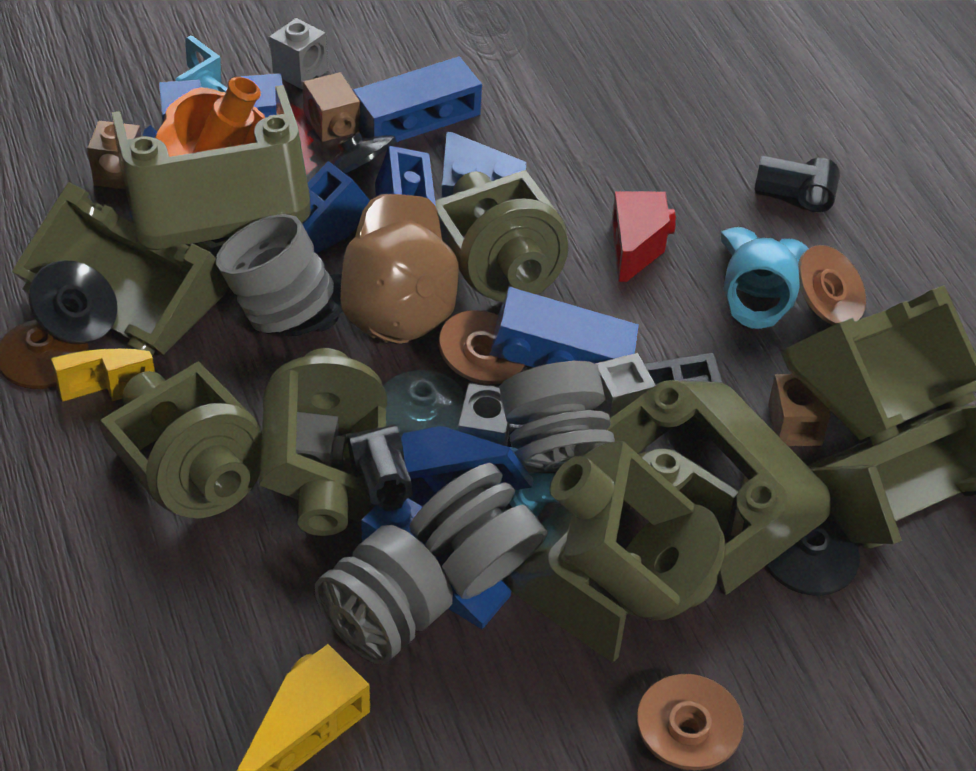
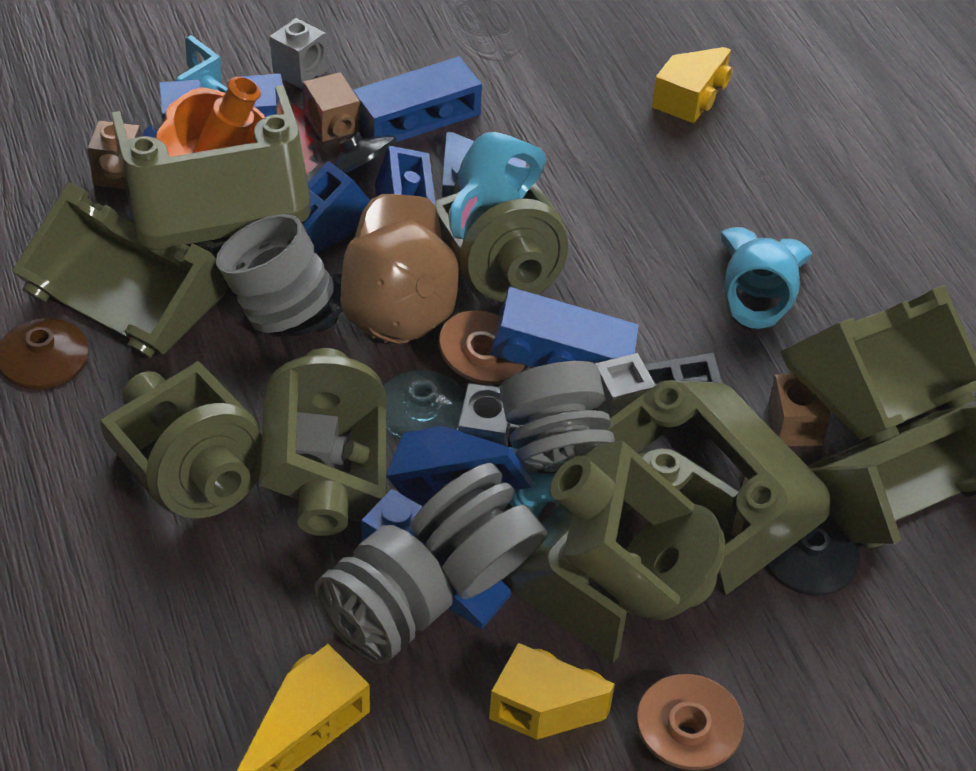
(83, 291): black dish -> none
(99, 370): yellow slope -> none
(380, 462): black piece -> none
(489, 179): none -> medium azure piece
(547, 695): none -> yellow slope
(640, 230): slope -> none
(691, 82): none -> yellow slope
(810, 183): black piece -> none
(831, 285): nougat dish -> none

